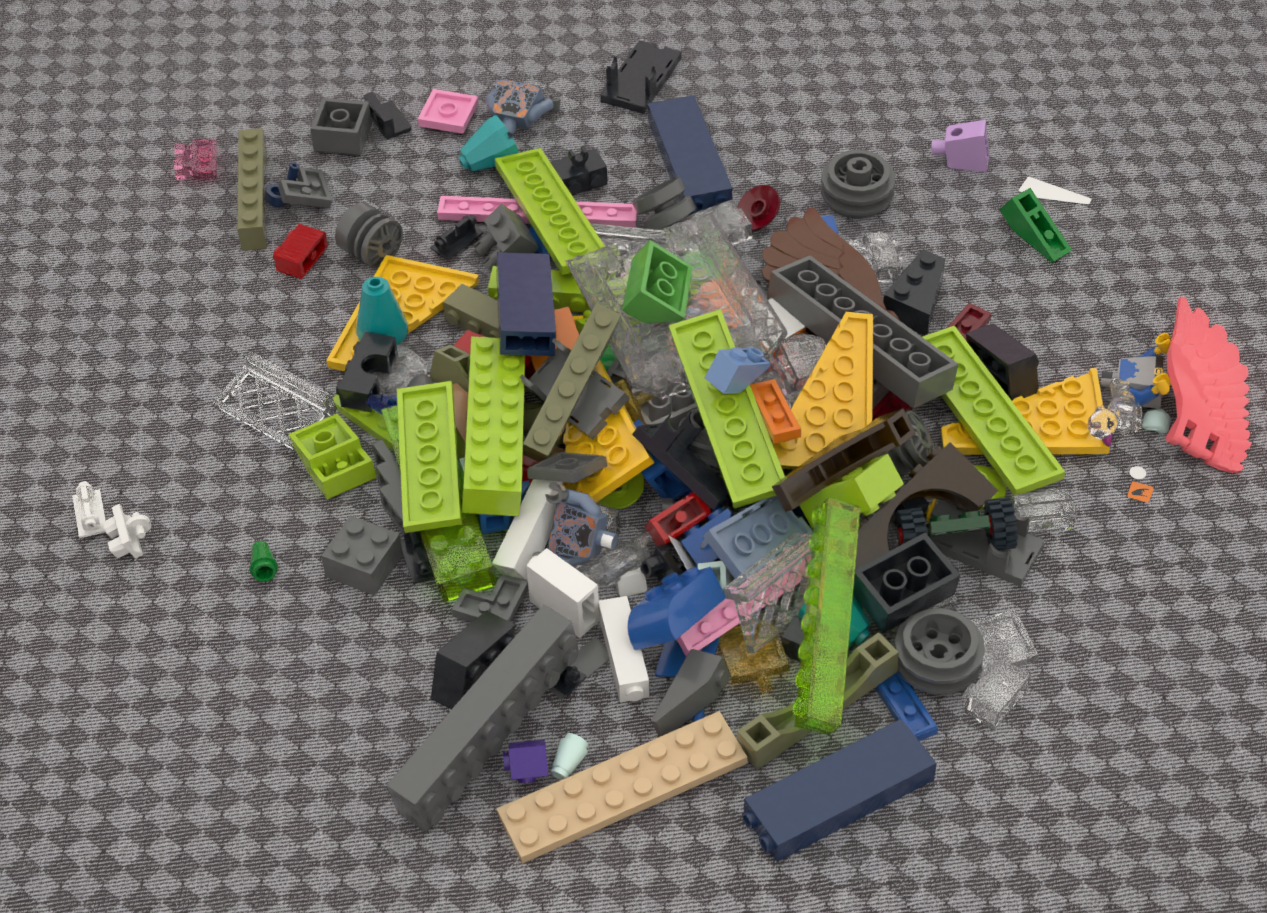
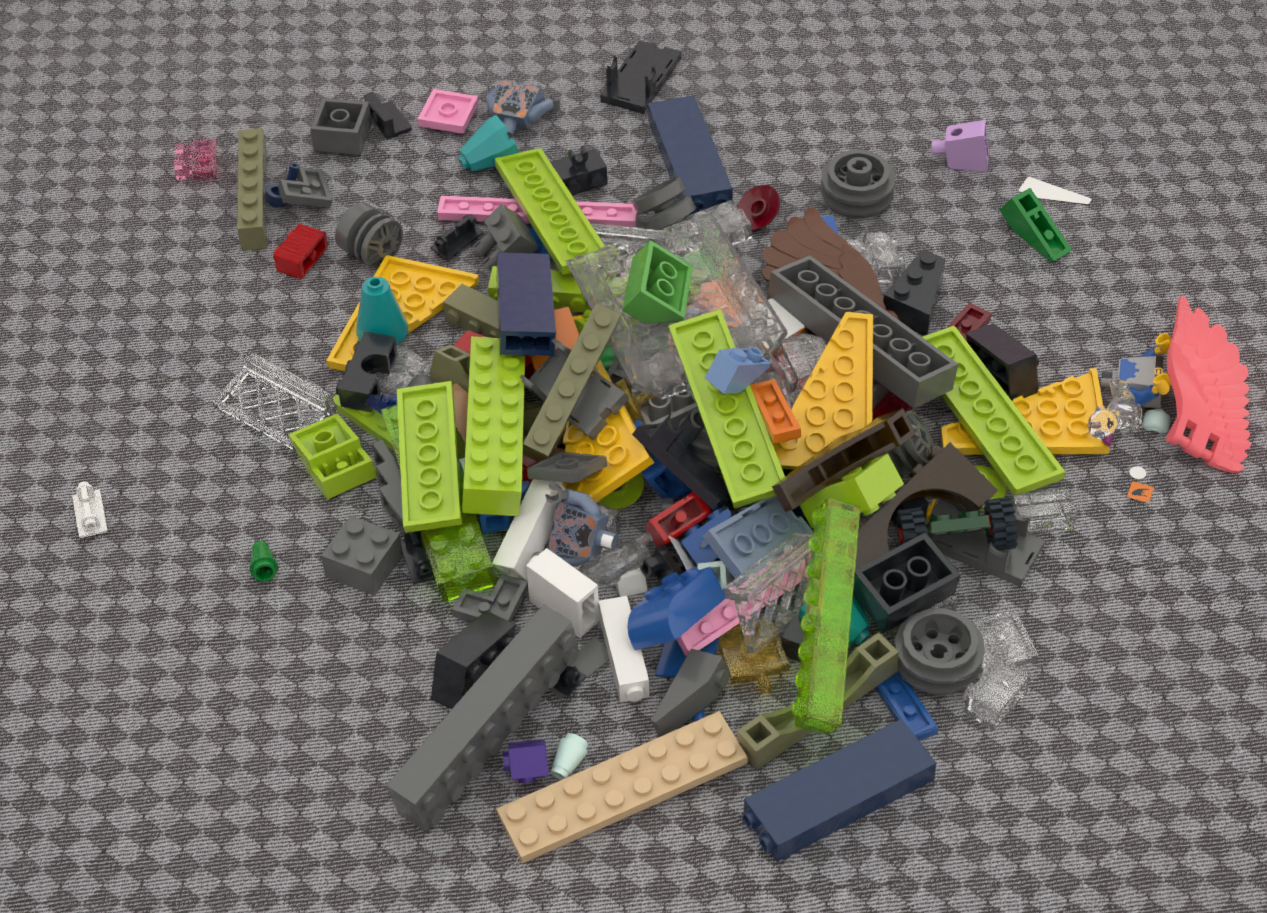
(129, 532): white hips -> none

